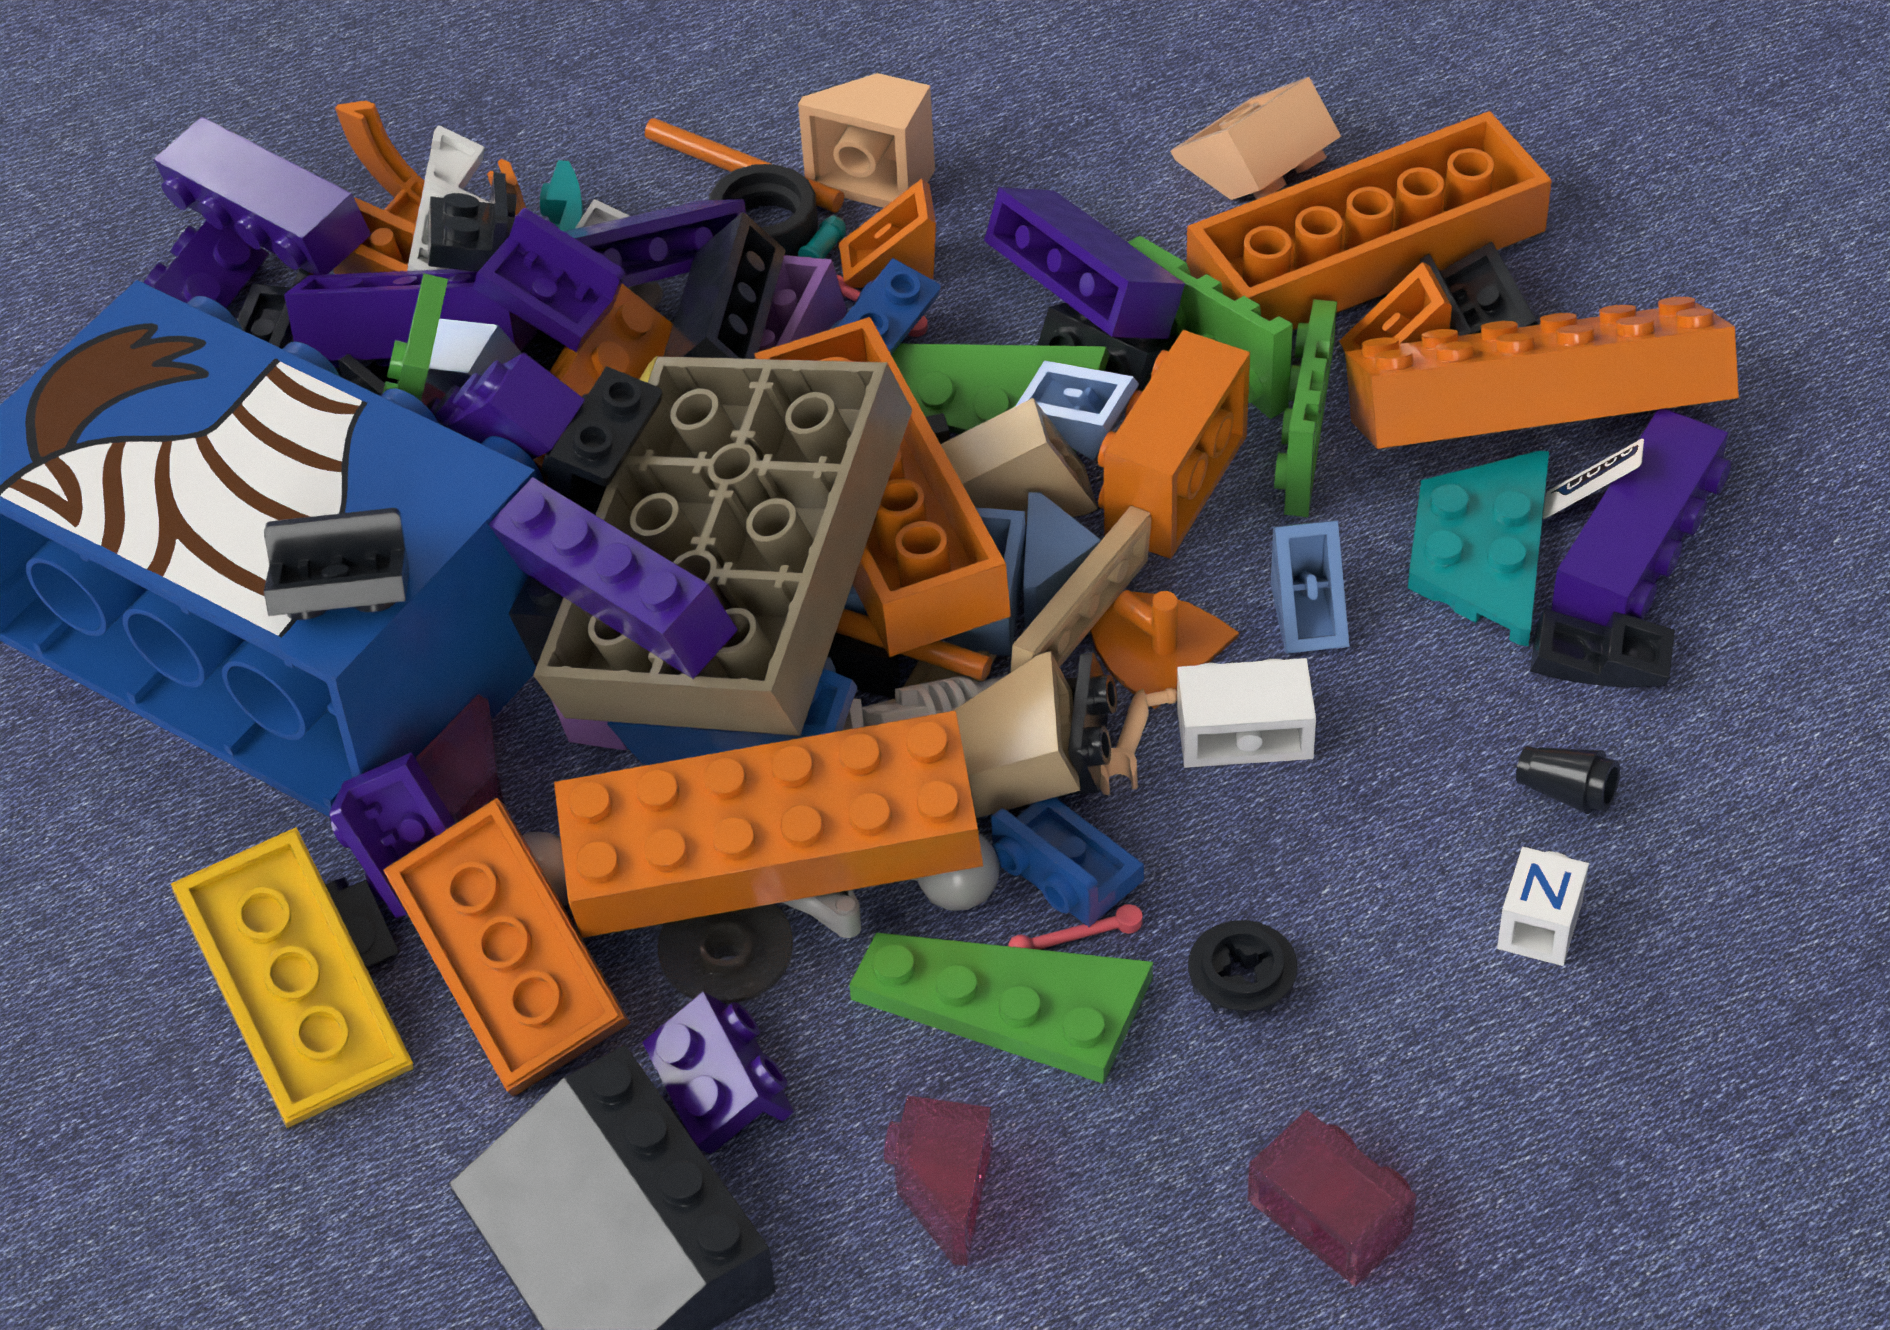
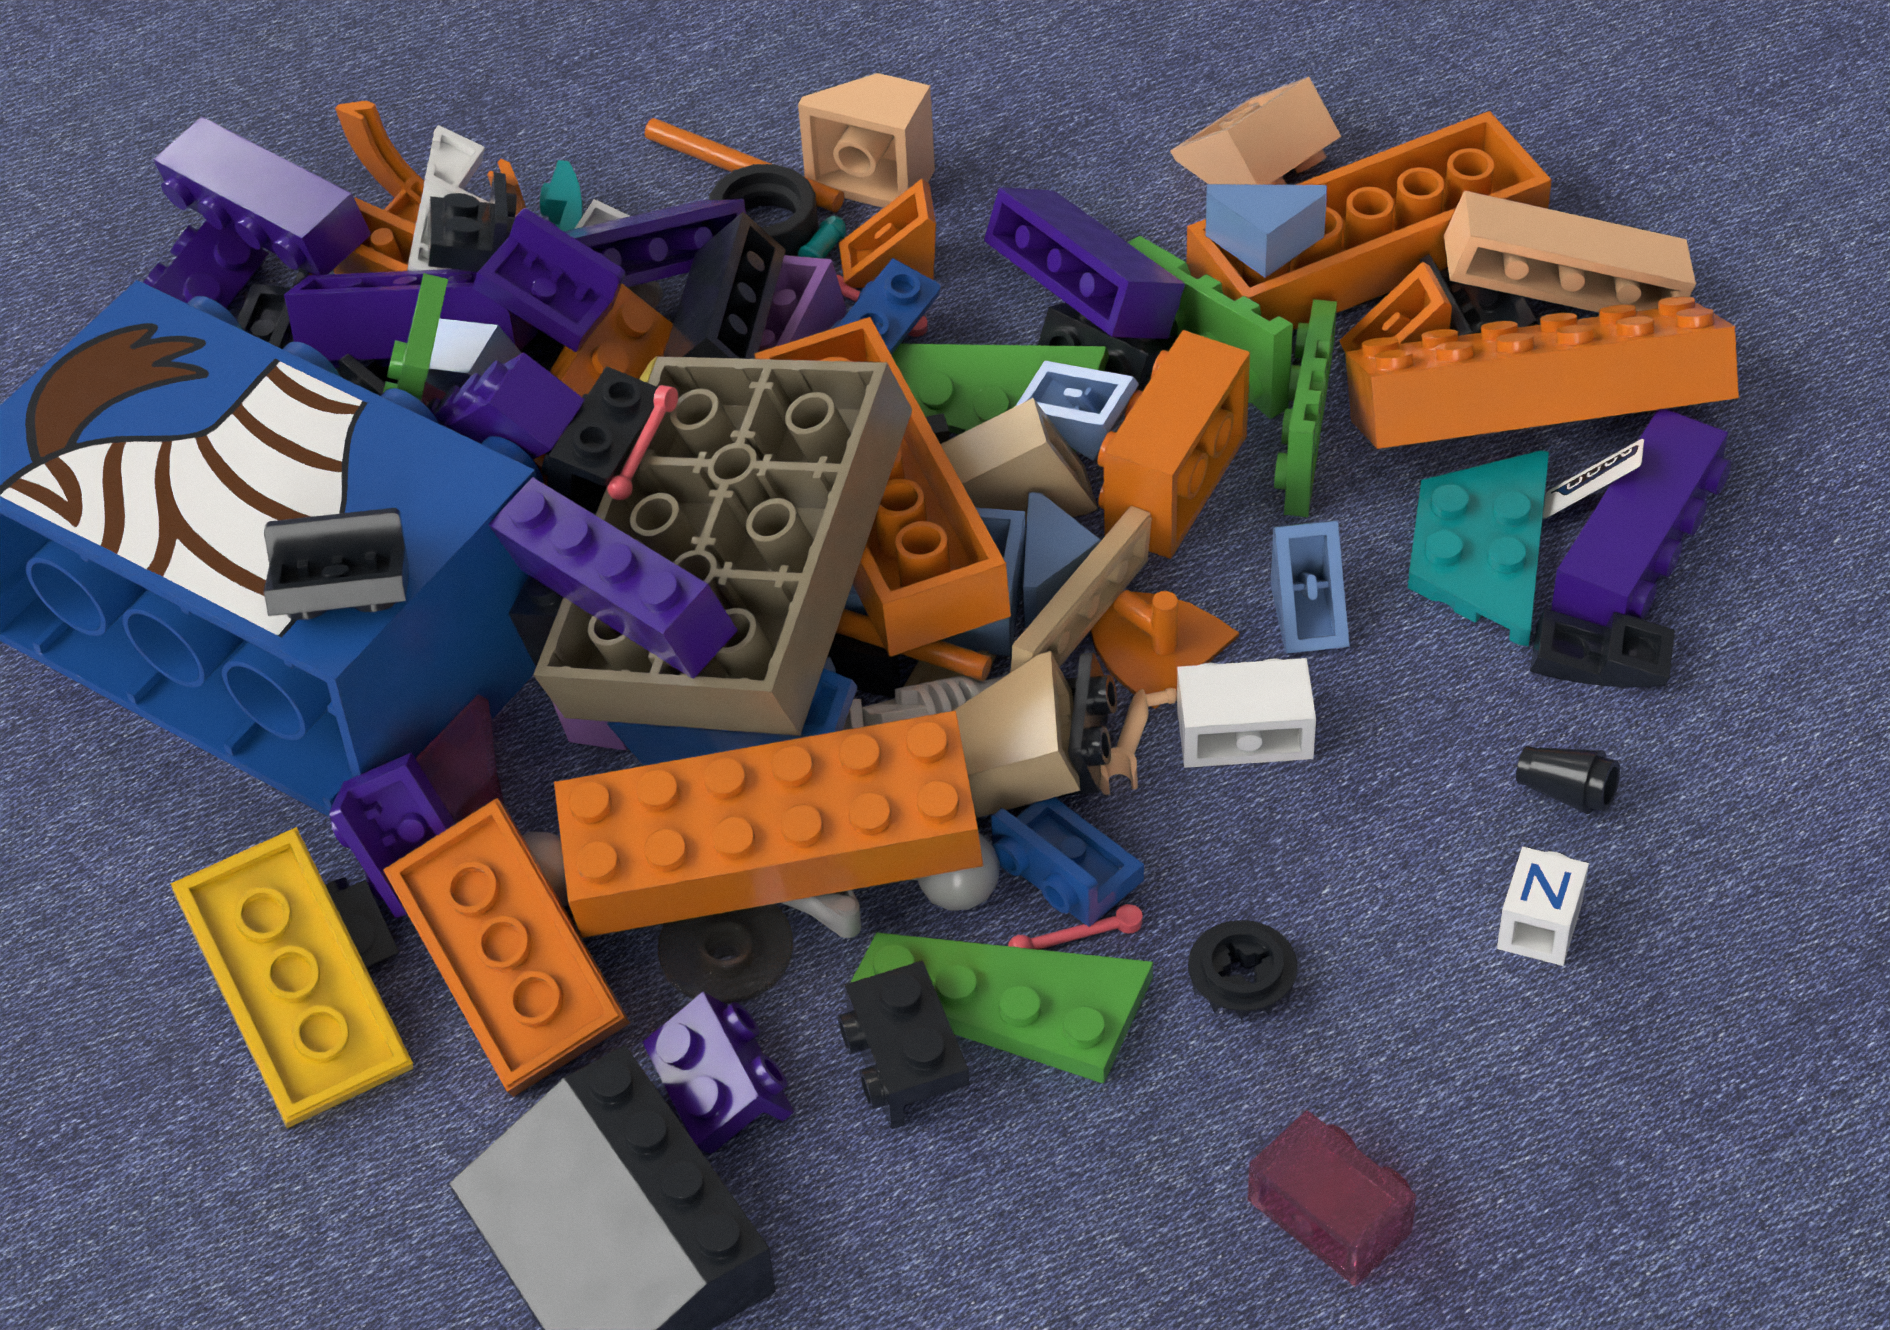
(664, 401): none -> coral hinge
(902, 1040): none -> black bracket
(942, 1168): clear pink slope -> none
(1265, 222): none -> medium blue slope
(1563, 256): none -> light nougat brick

